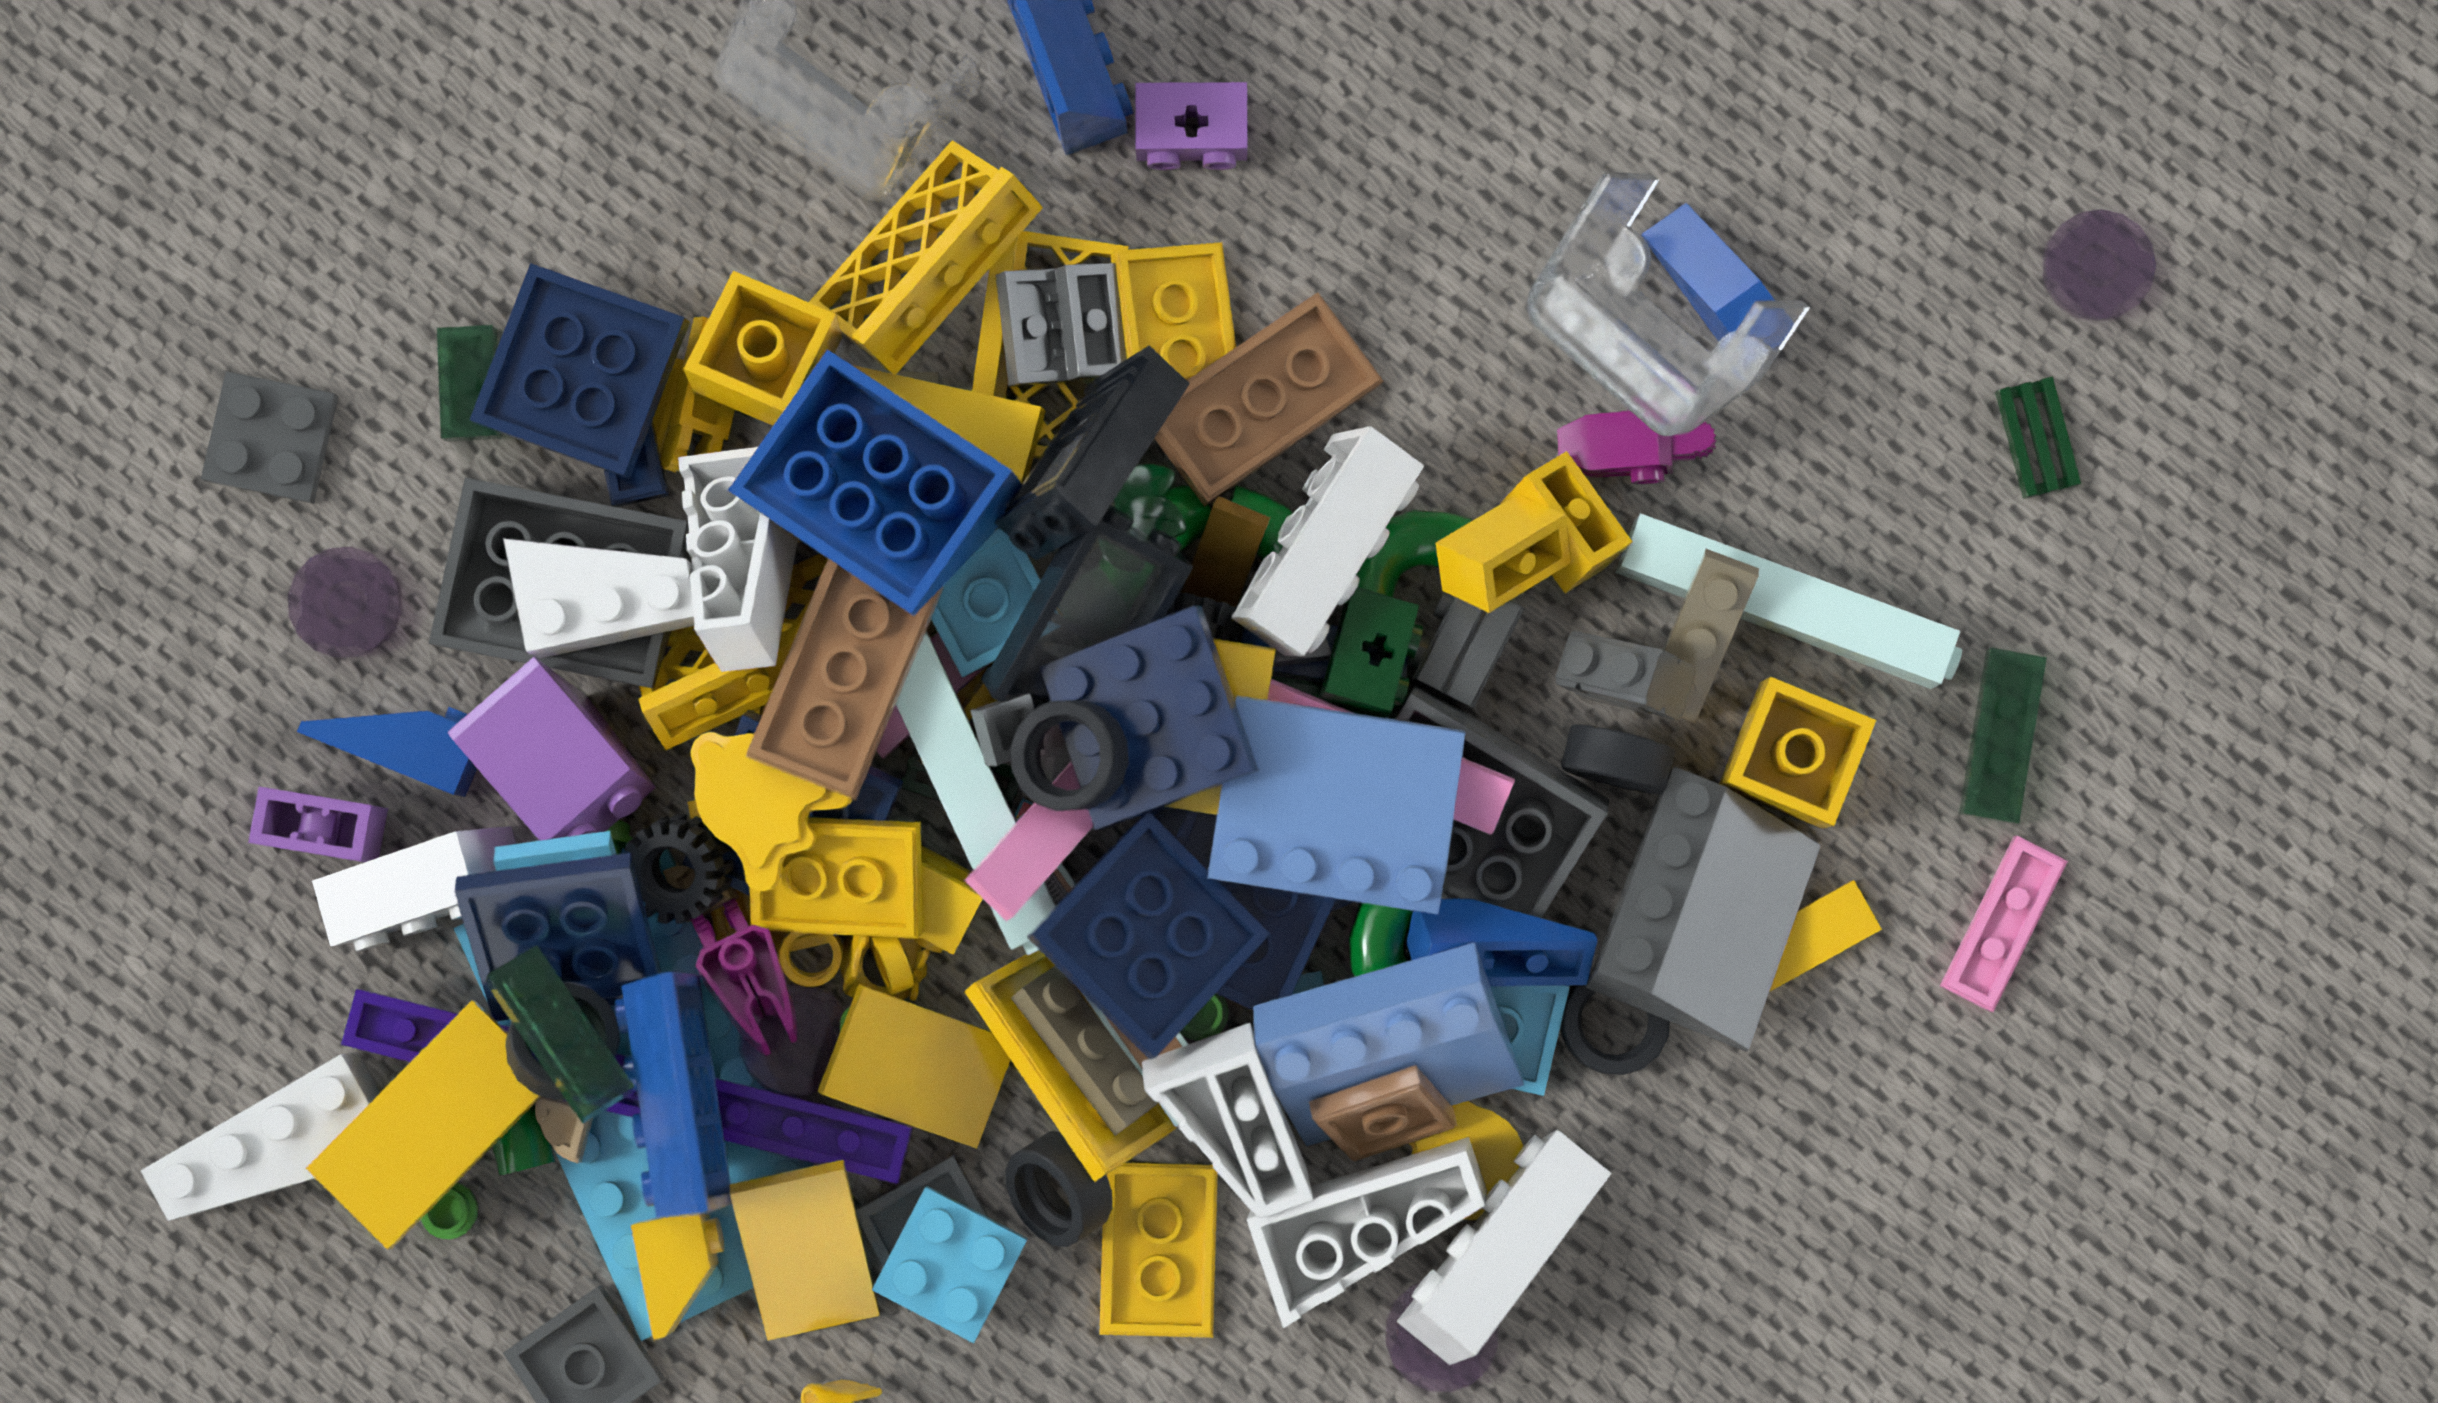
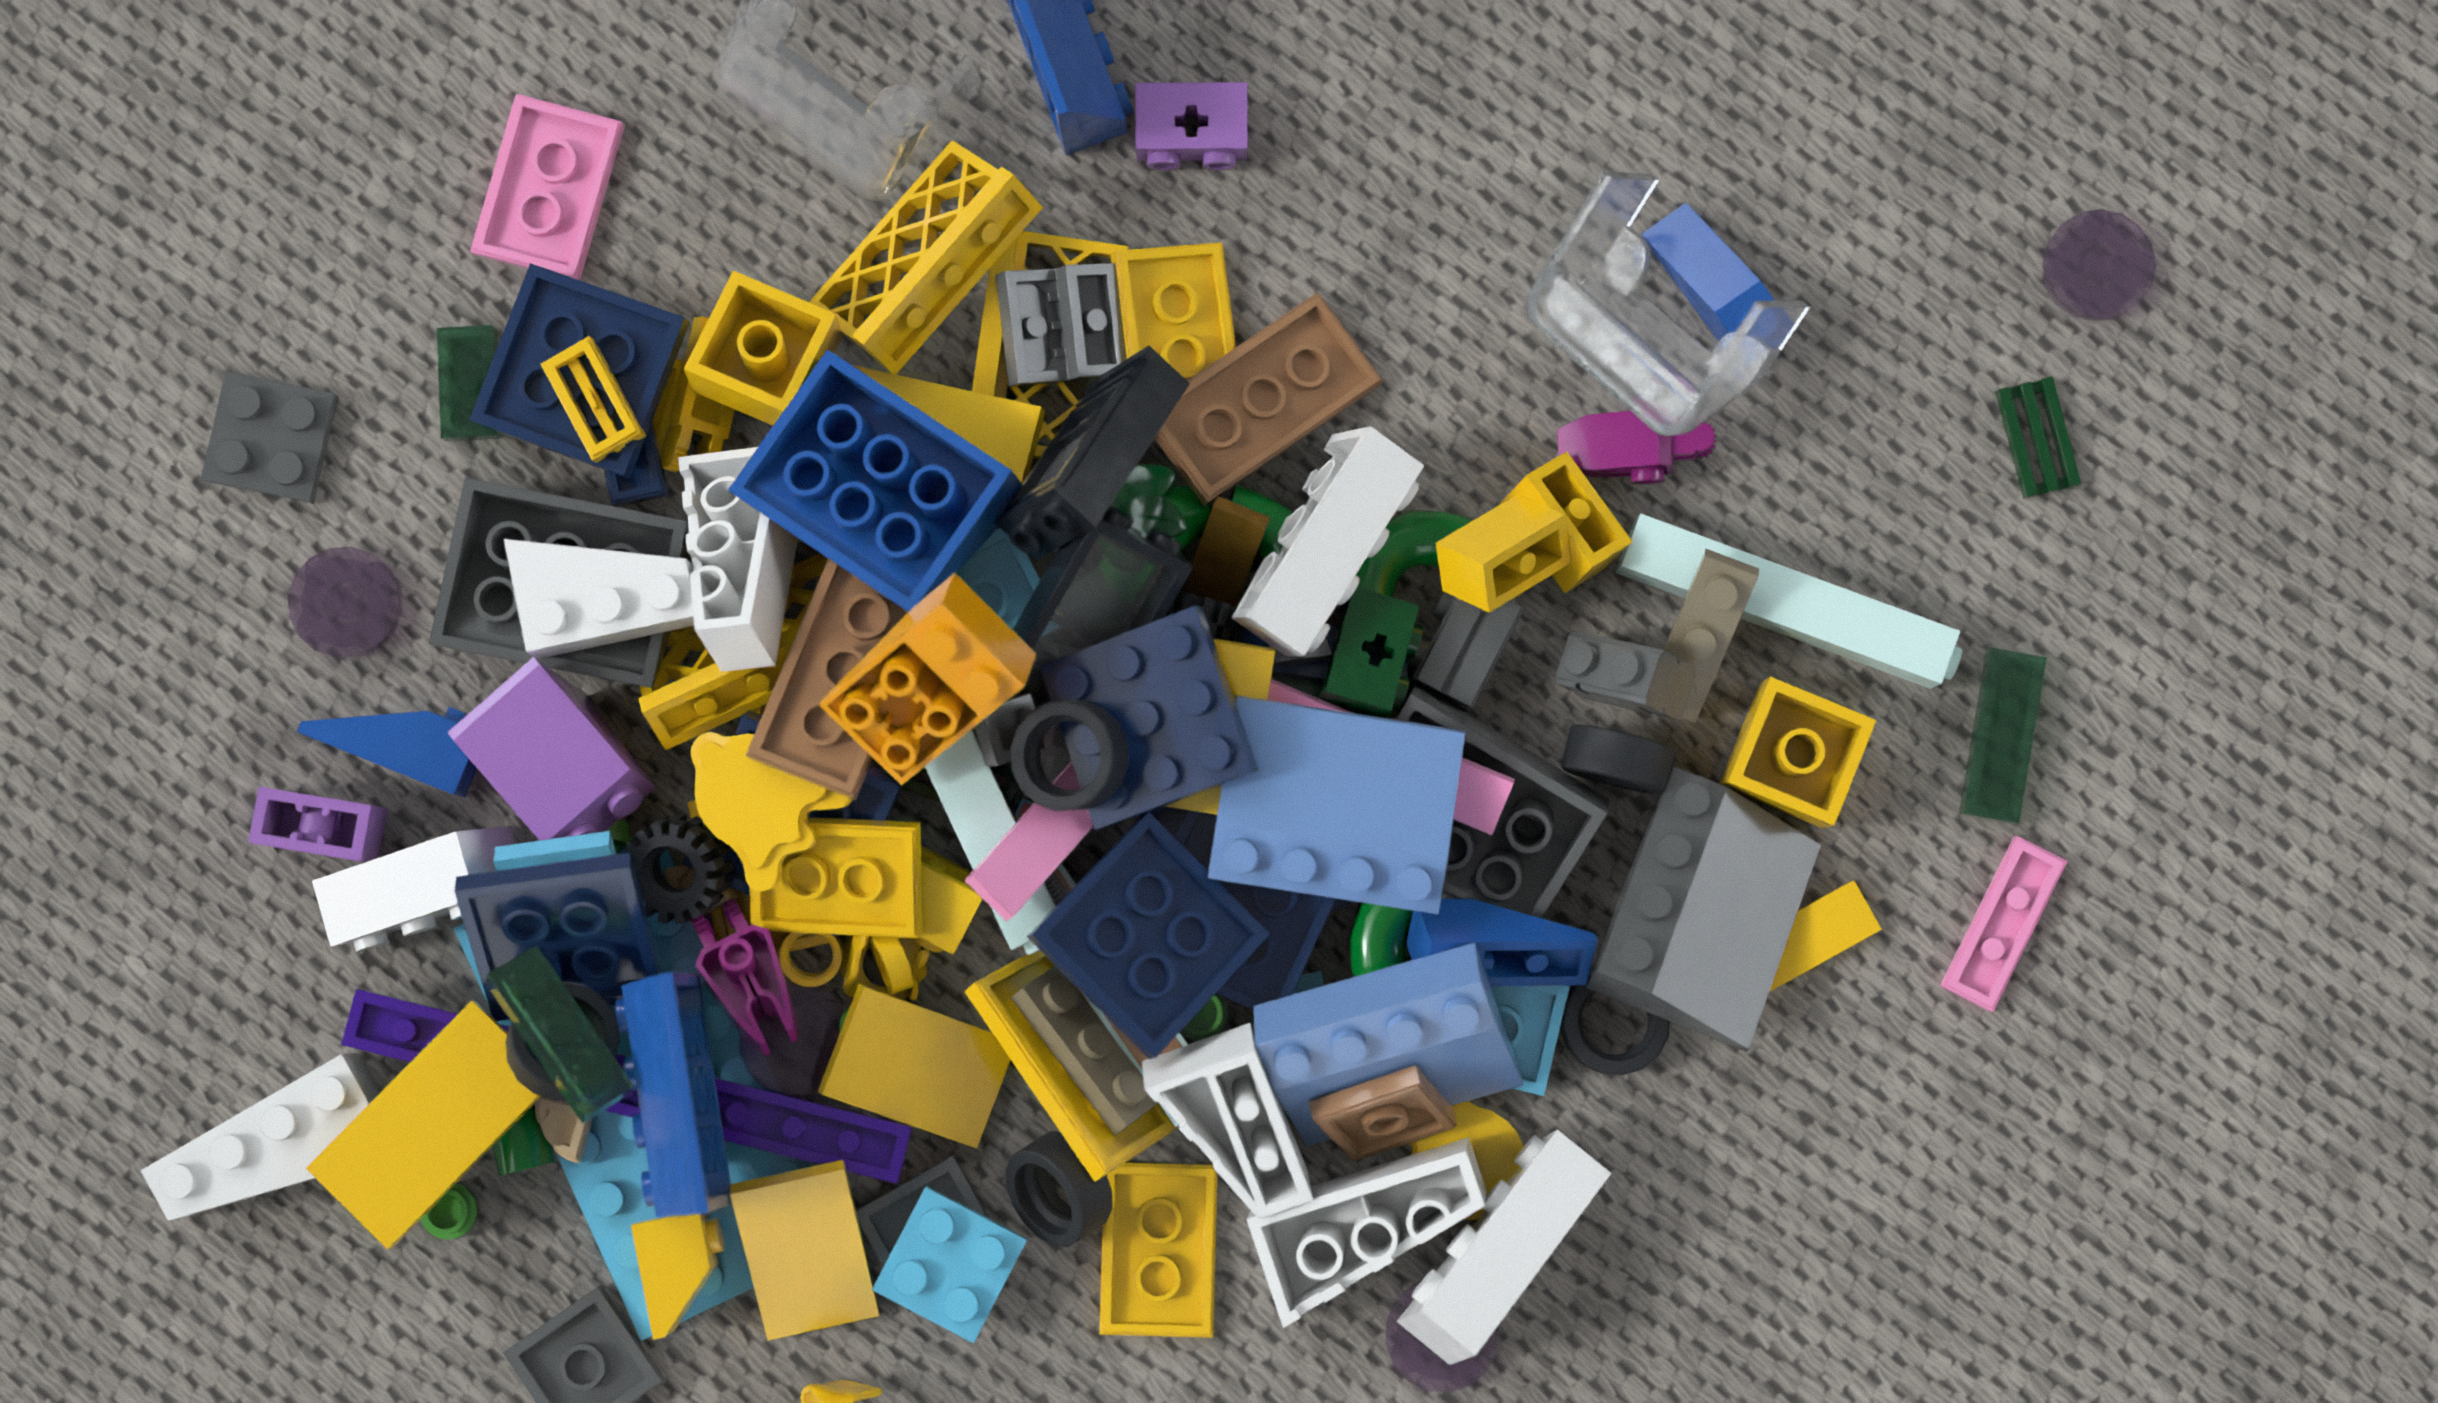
(547, 187): none -> bright pink tile
(615, 439): none -> yellow tile
(930, 679): none -> light orange slope

